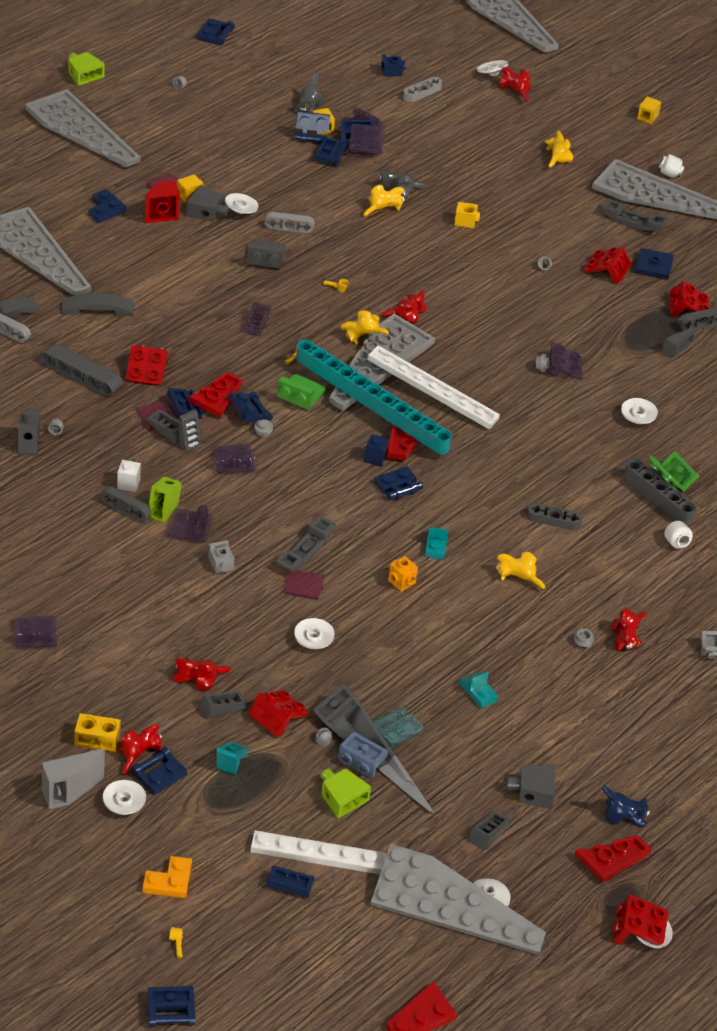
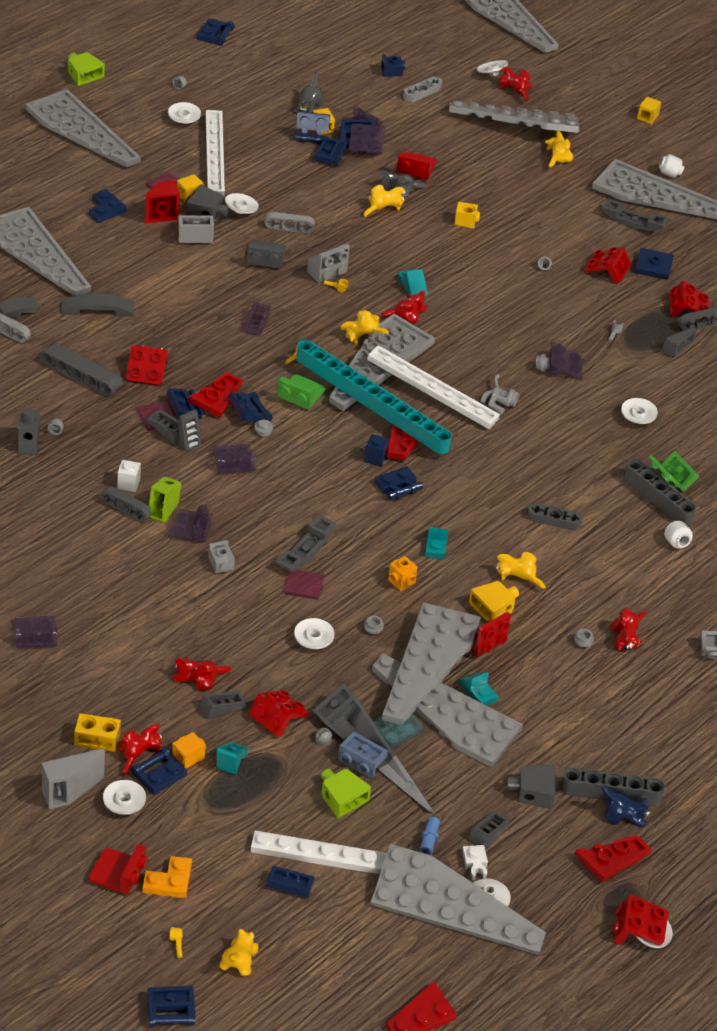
(119, 870): none -> red bracket
(184, 112): none -> white dish
(189, 750): none -> light orange brick
(195, 229): none -> light grey slope
(215, 151): none -> white plate
(240, 953): none -> yellow animal
(329, 263): none -> light grey slope
(374, 625): none -> light grey plate
(413, 281): none -> teal slope
(416, 165): none -> red bracket
(429, 836): none -> medium blue pin
(434, 648): none -> light grey wing
(463, 720): none -> light grey wing
(476, 859): none -> white plate
(491, 635): none -> red bracket
(493, 600): none -> yellow torso
(504, 396): none -> light grey piece
(549, 121): none -> light grey wing
(589, 784): none -> dark grey beam
(616, 329): none -> light grey hand

